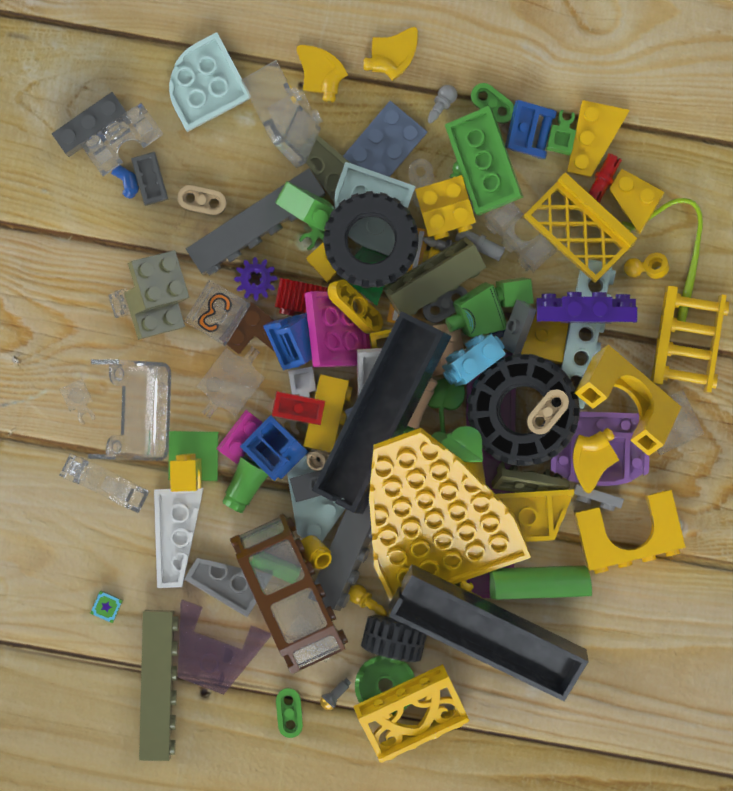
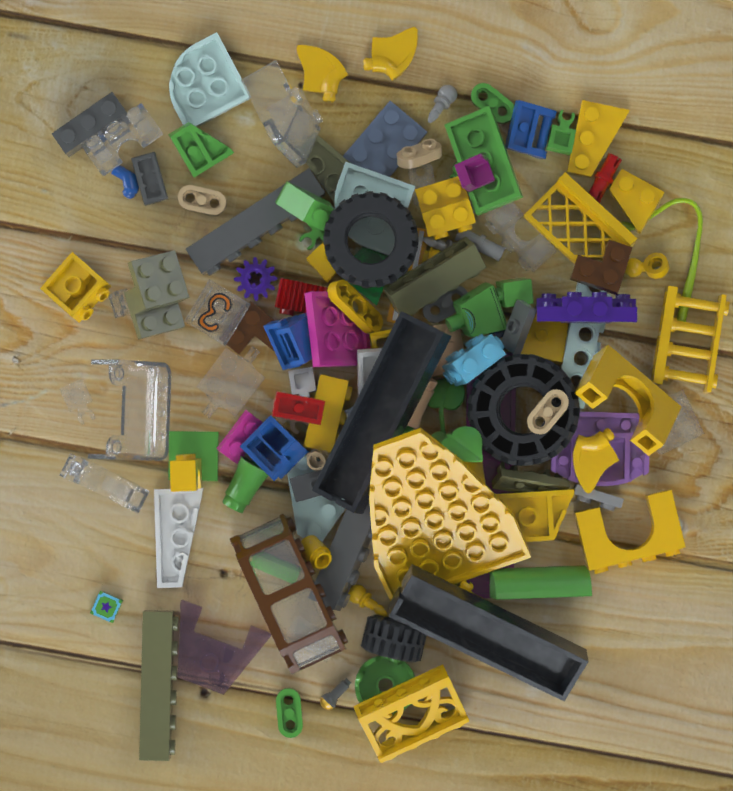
(76, 288): none -> yellow plate
(198, 148): none -> bright green wing
(223, 583): light grey wing -> none
(419, 154): none -> tan plate
(474, 172): none -> magenta panel
(605, 274): none -> reddish brown plate

